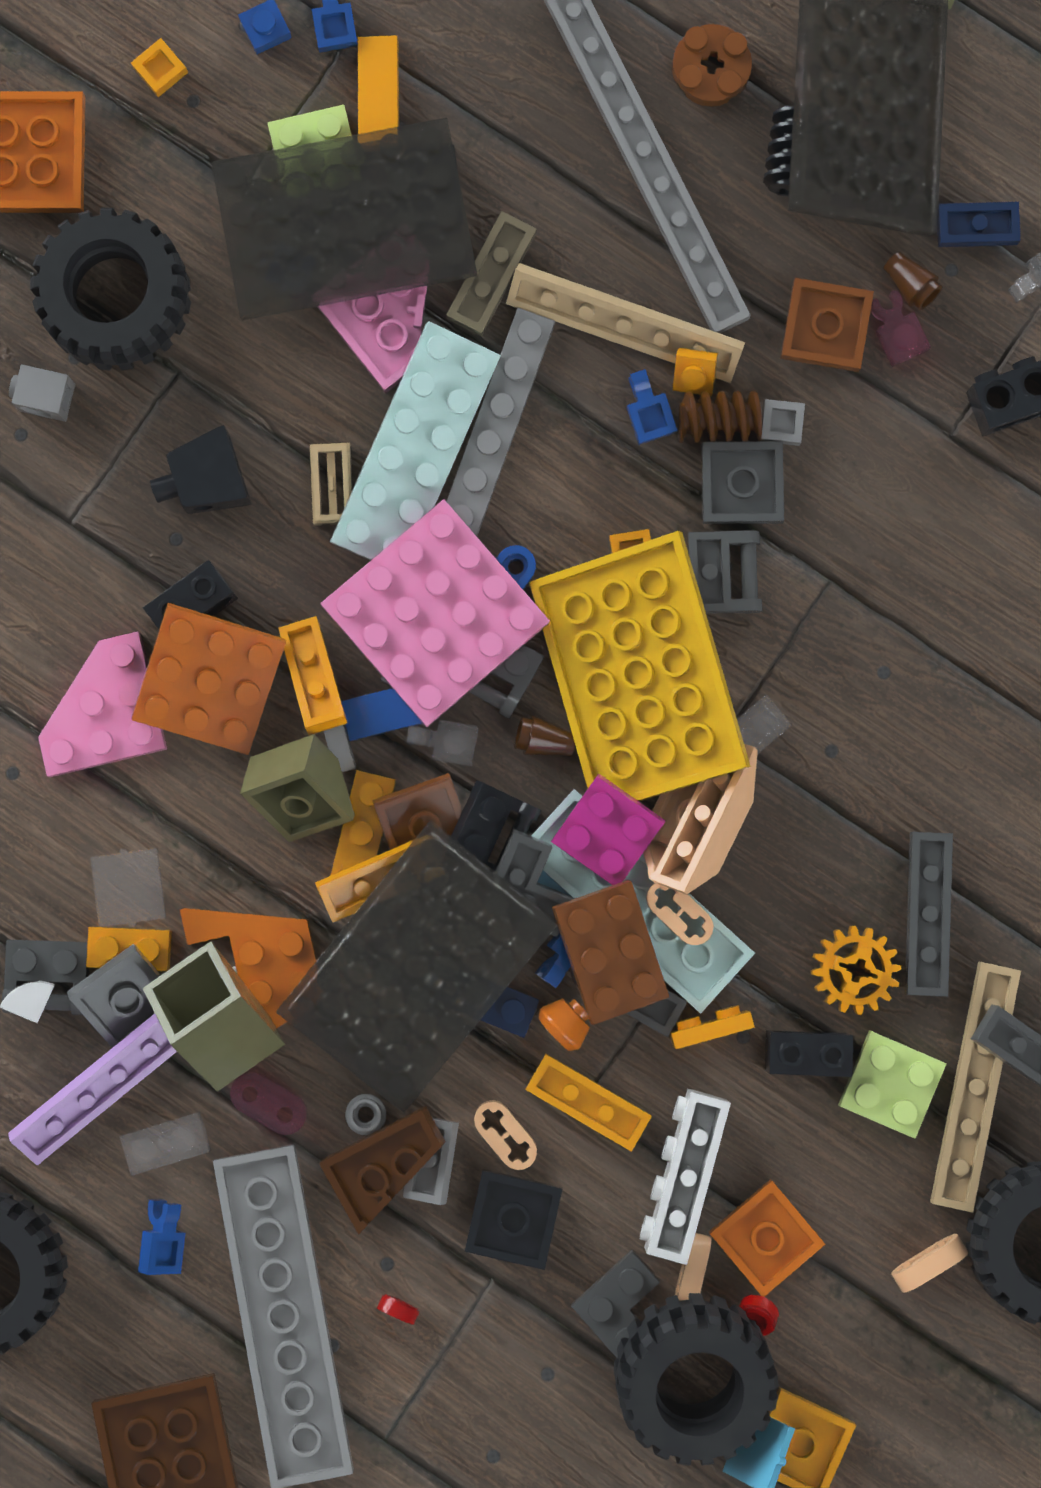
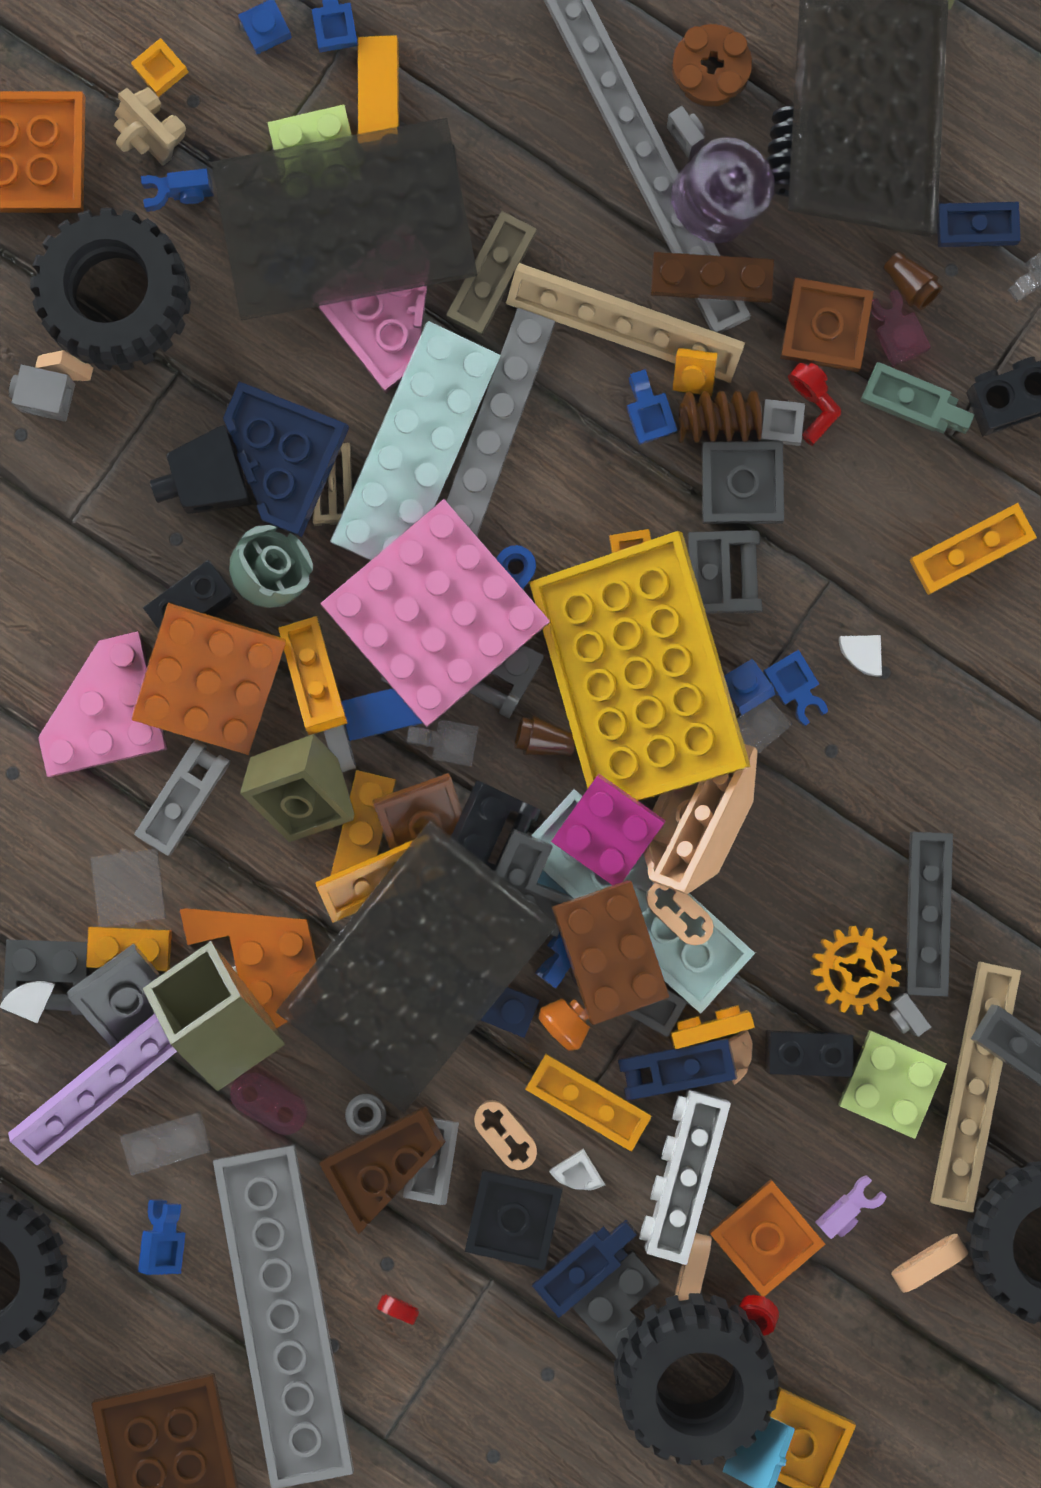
(65, 363): none -> light nougat tile
(142, 129): none -> tan hips
(181, 799): none -> light grey plate
(186, 186): none -> blue plate
(269, 567): none -> sand green cylinder
(283, 454): none -> dark blue plate
(577, 1172): none -> white tile
(584, 1267): none -> dark blue hinge
(679, 1068): none -> dark blue plate
(686, 131): none -> light grey plate
(712, 277): none -> reddish brown plate
(722, 190): none -> clear purple wheel
(742, 1053): none -> light nougat tile
(748, 686): none -> blue plate
(792, 682): none -> blue plate
(811, 384): none -> red plate
(841, 1215): none -> lavender plate
(863, 653): none -> white tile
(907, 1015): none -> light grey plate
(915, 400): none -> sand green hinge
(973, 548): none -> light orange plate

